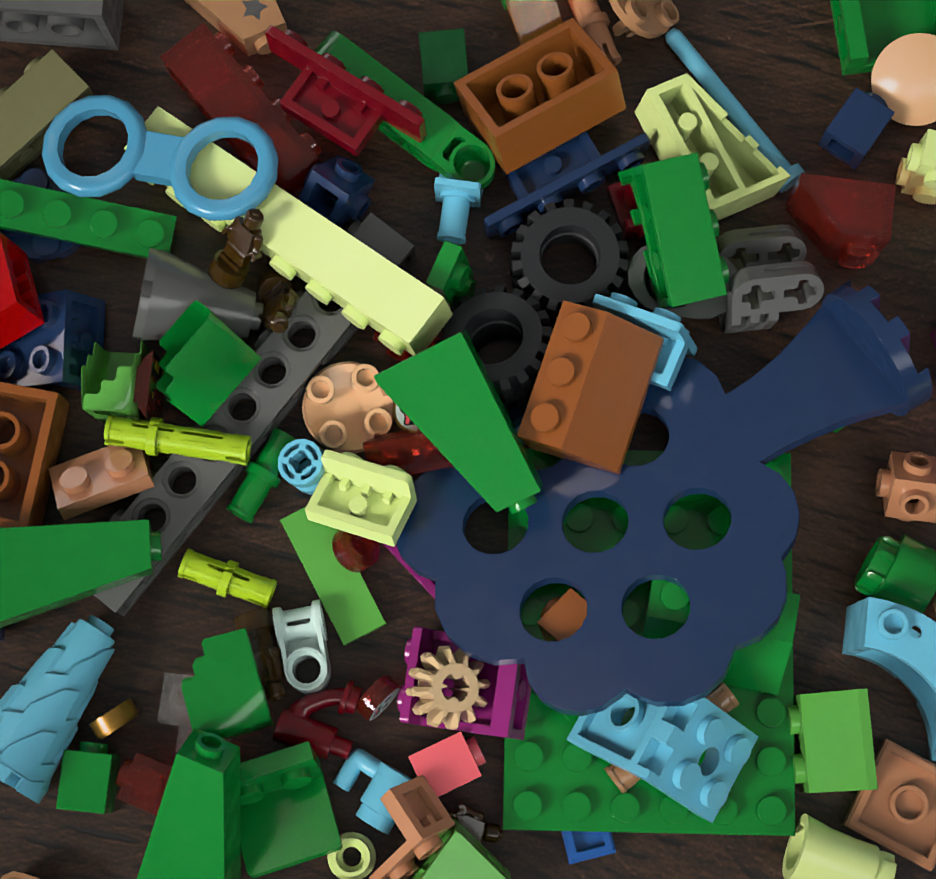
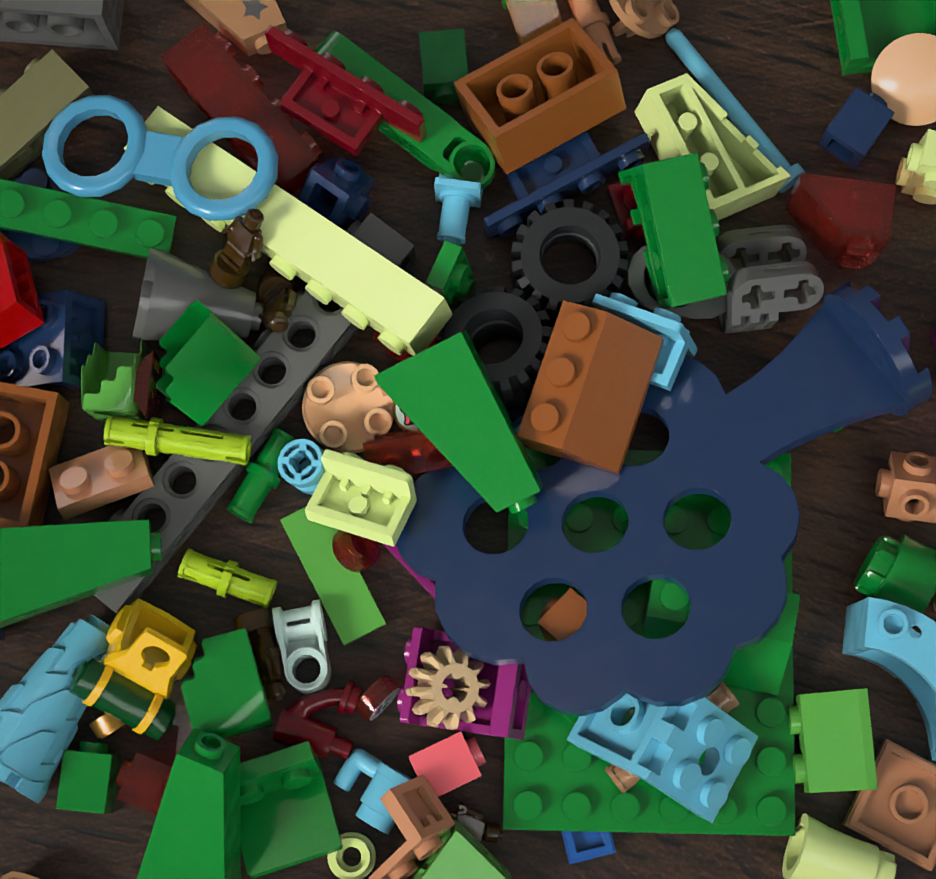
(139, 669): none -> yellow piece

